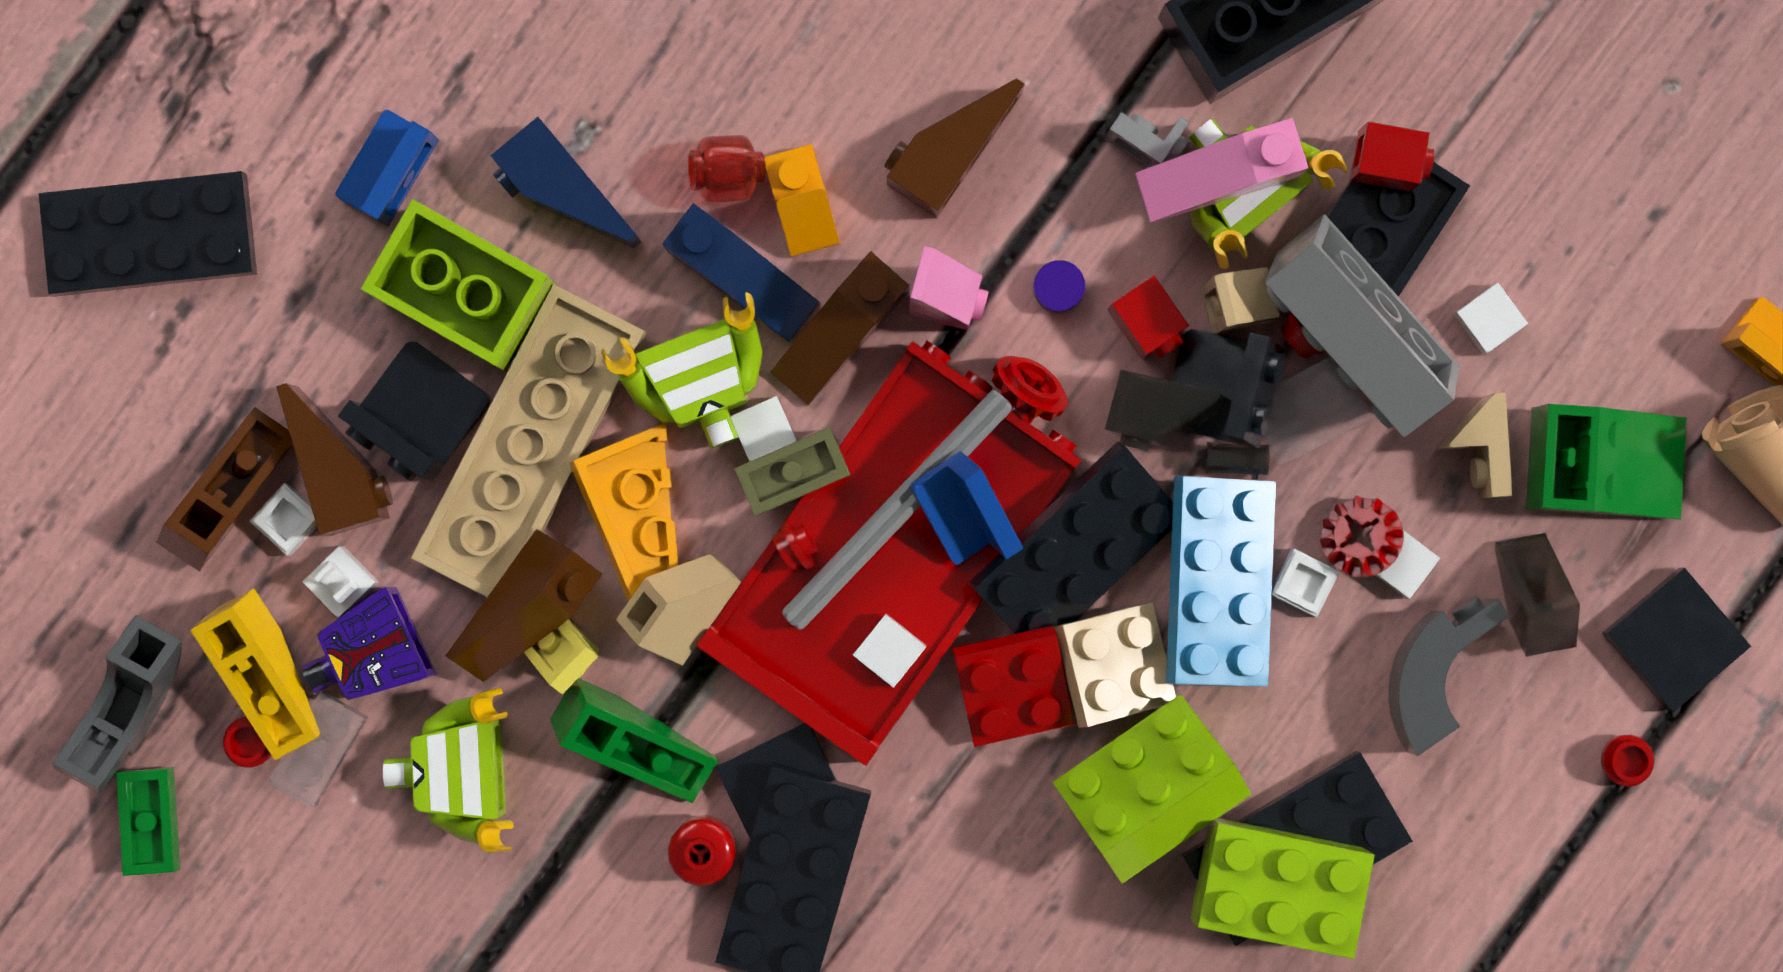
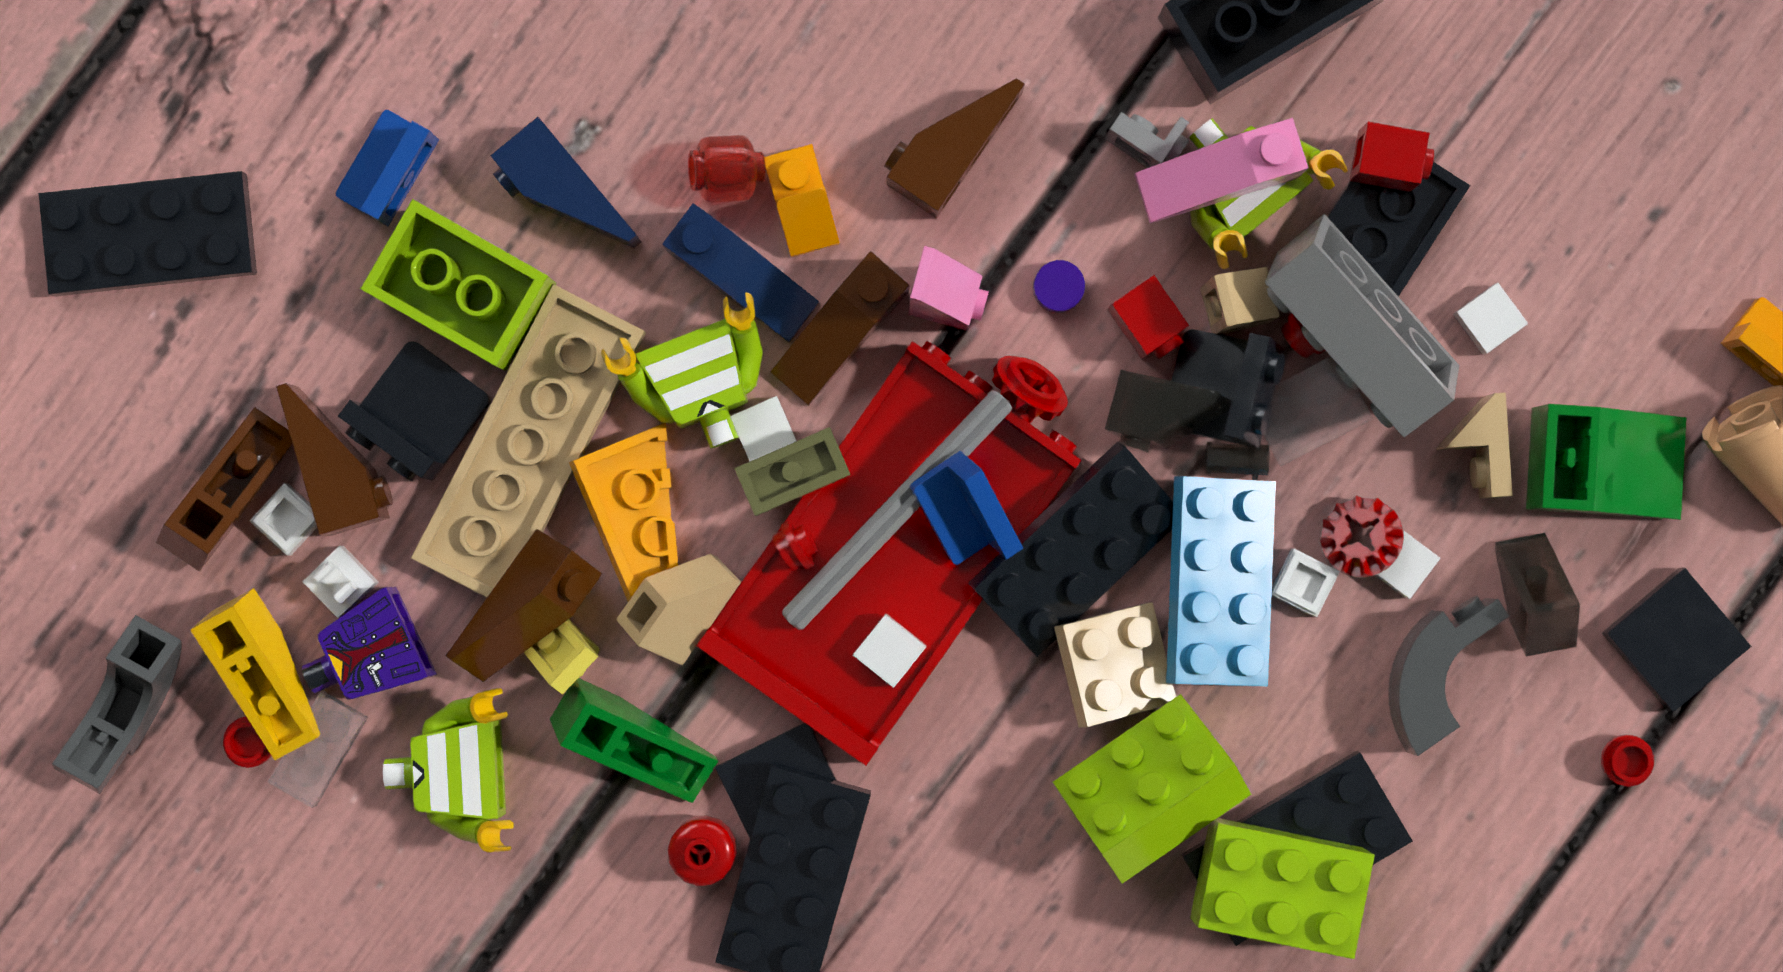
(148, 821): green plate -> none
(1013, 686): red plate -> none

